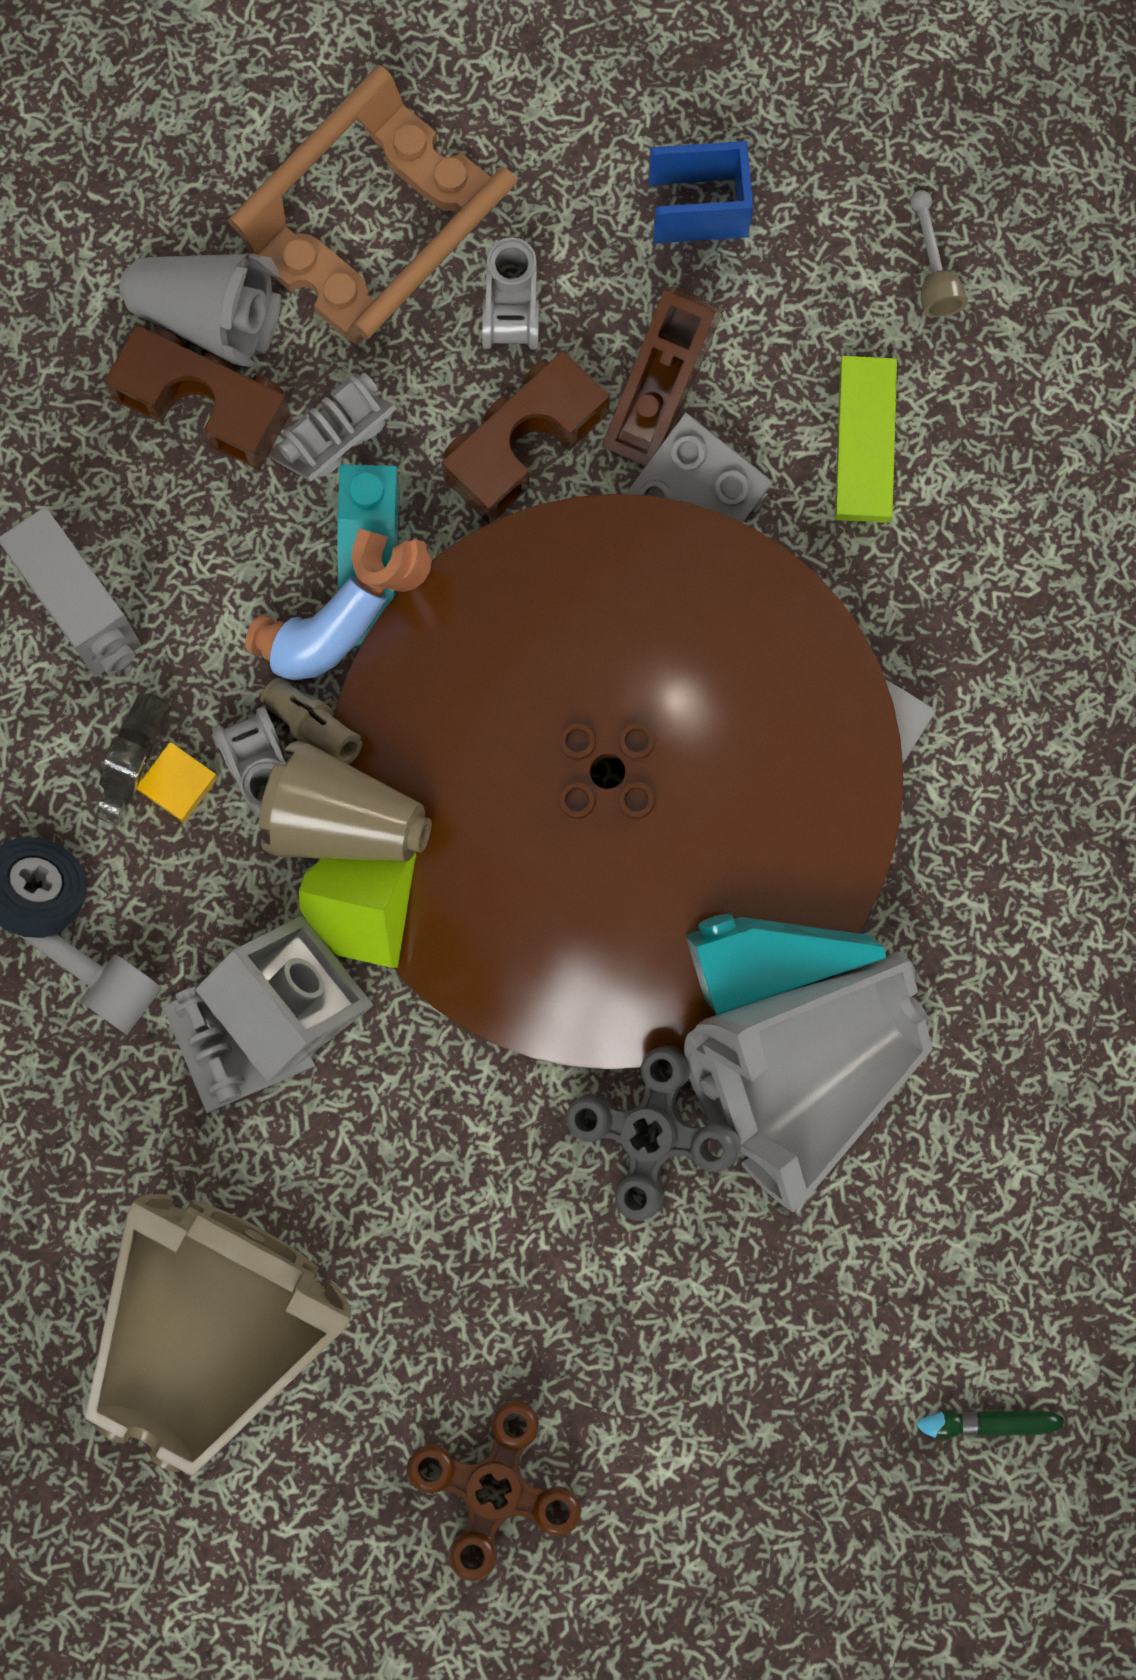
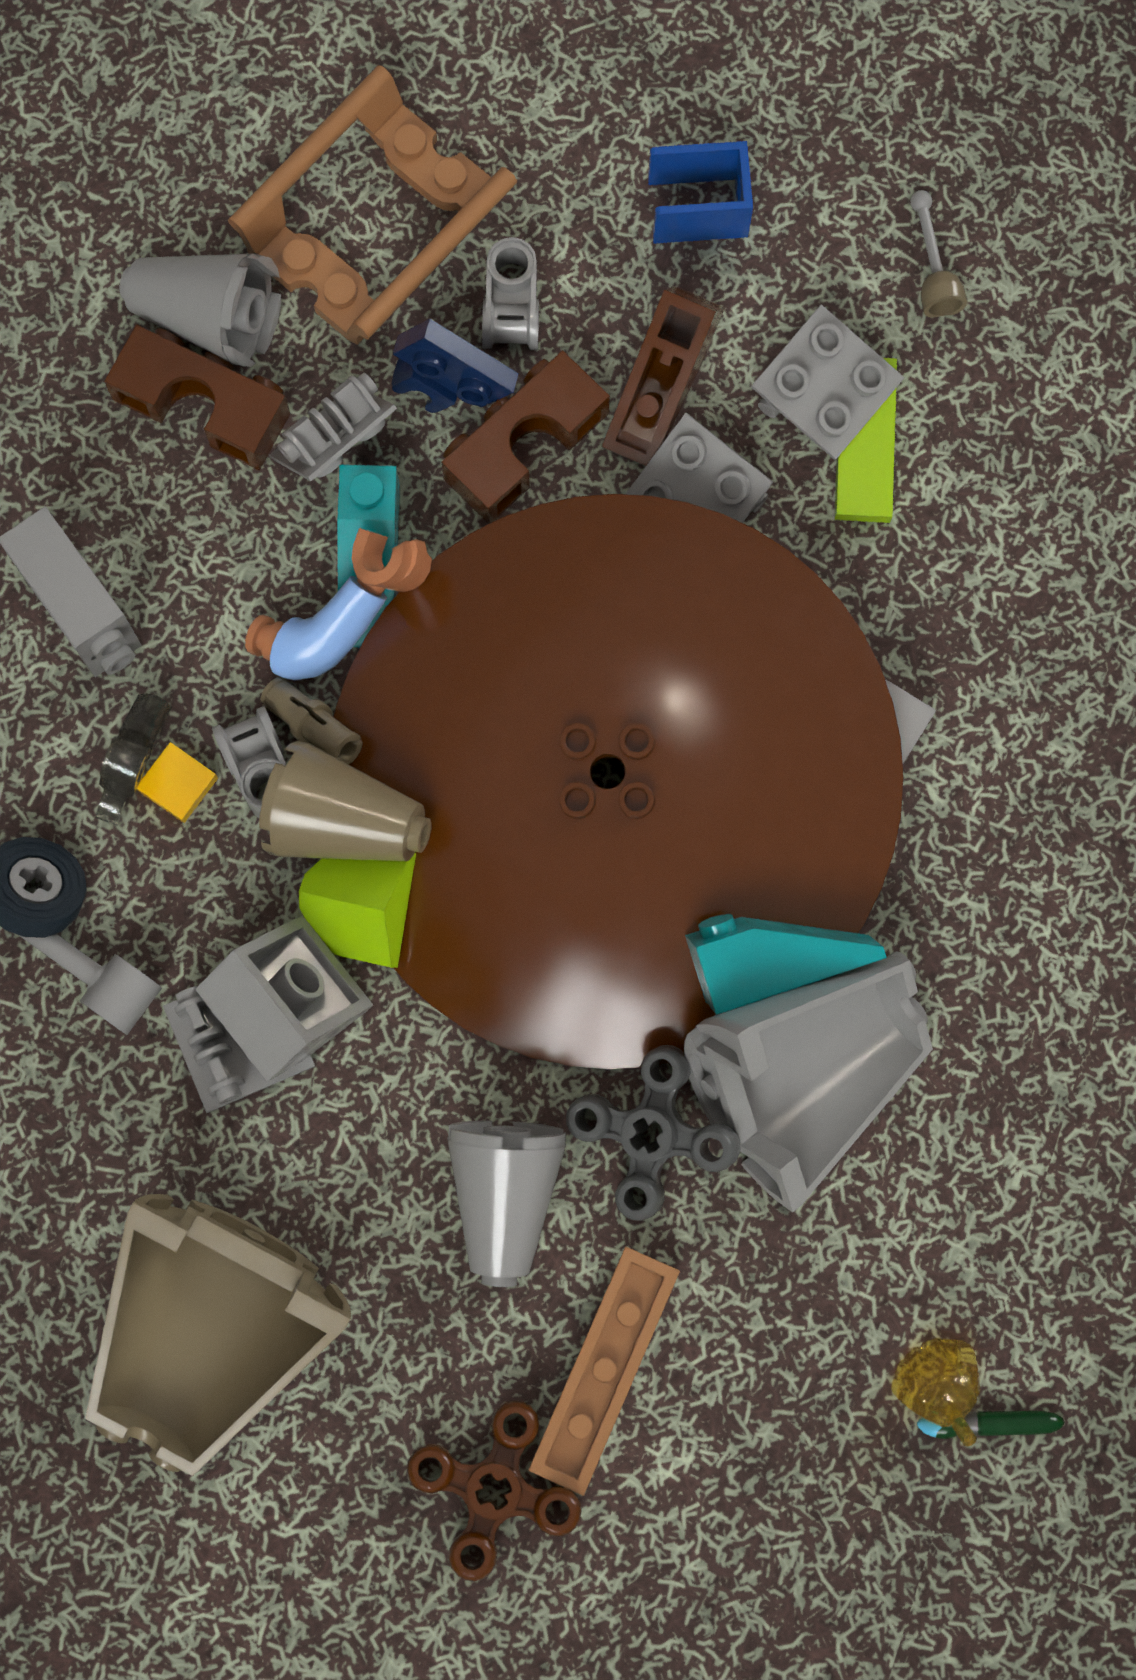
(448, 368): none -> dark blue plate
(503, 1192): none -> light grey cone
(604, 1371): none -> medium nougat plate
(826, 382): none -> light grey hinge
(940, 1384): none -> clear yellow piece

